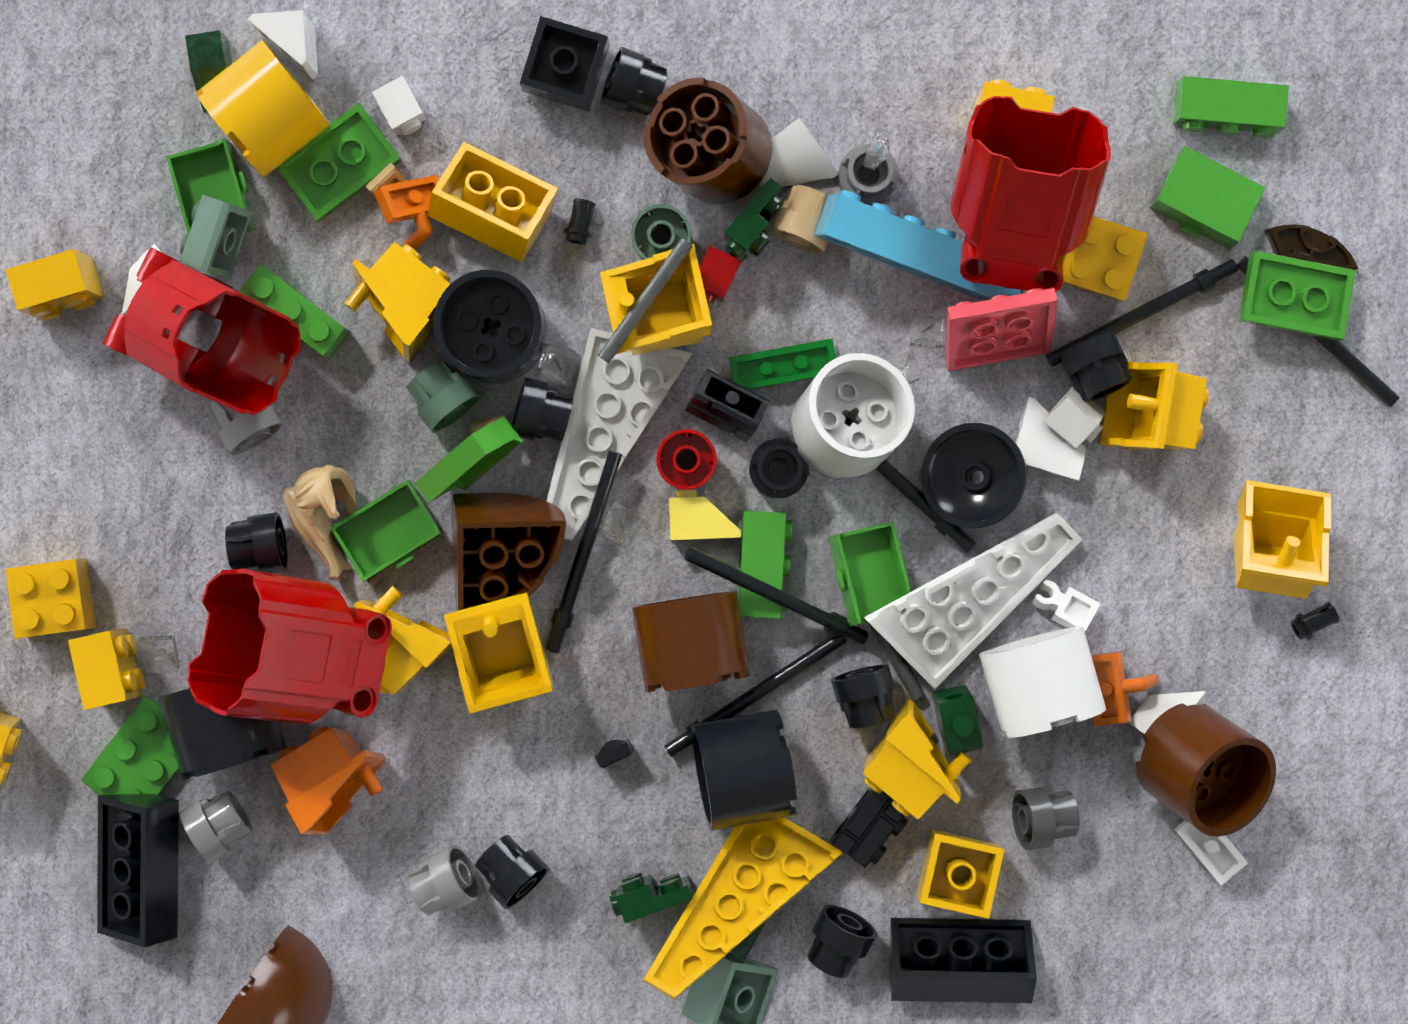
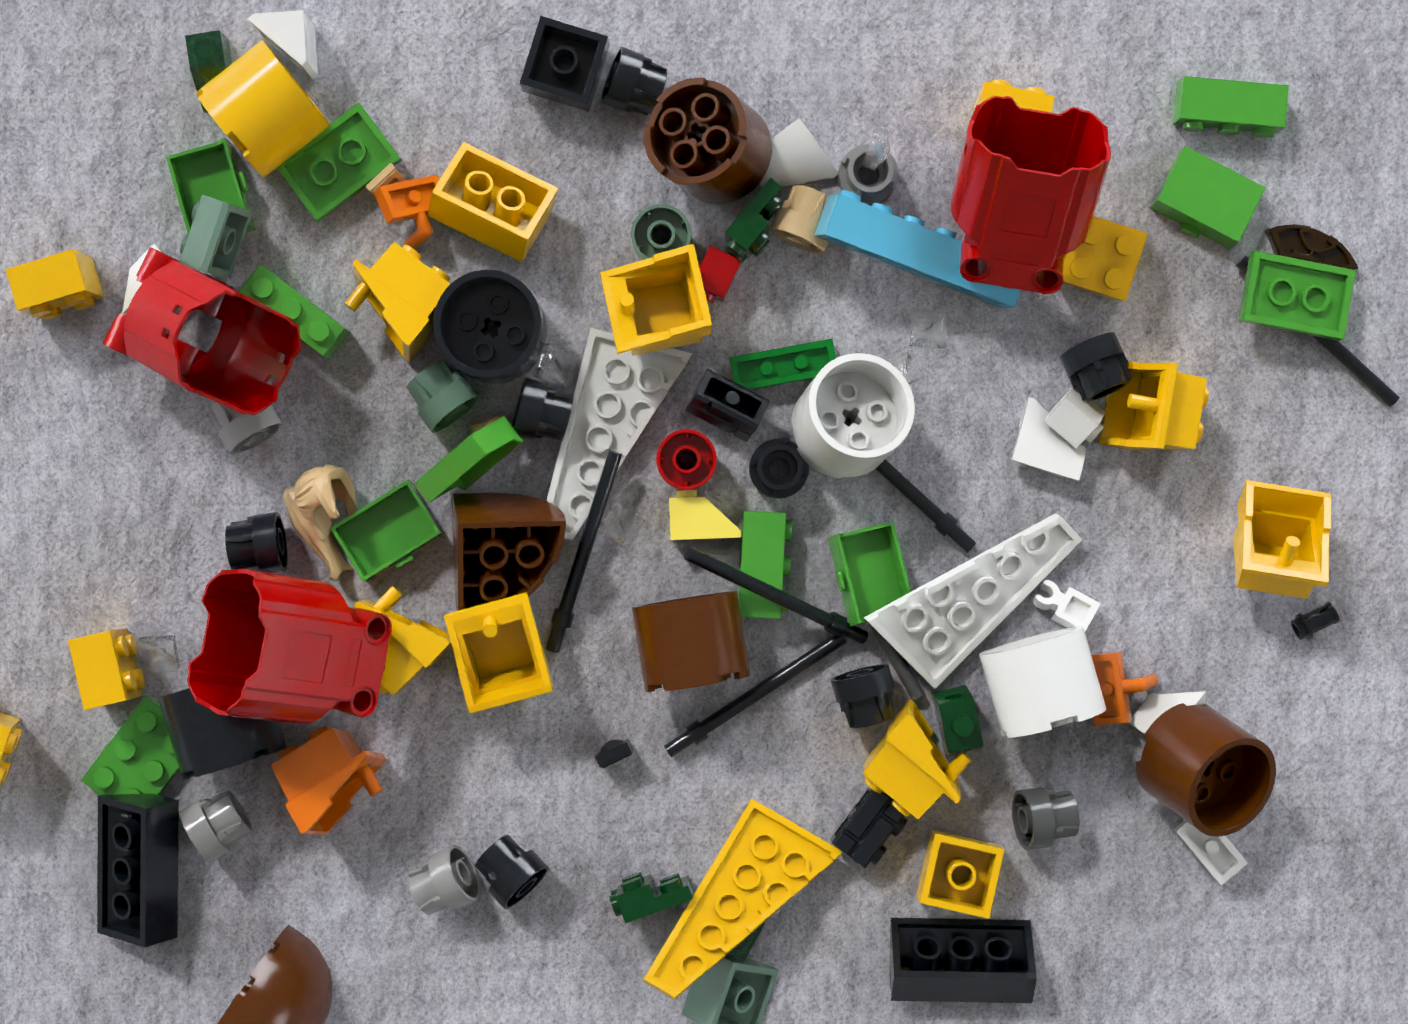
(50, 598): yellow brick -> none
(399, 106): white brick -> none
(580, 221): black pin -> none
(645, 300): dark grey bar -> none
(743, 770): black brick -> none
(840, 940): black piece -> none
(949, 472): black dish -> none
(1000, 329): coral plate -> none
(1201, 282): black bar -> none

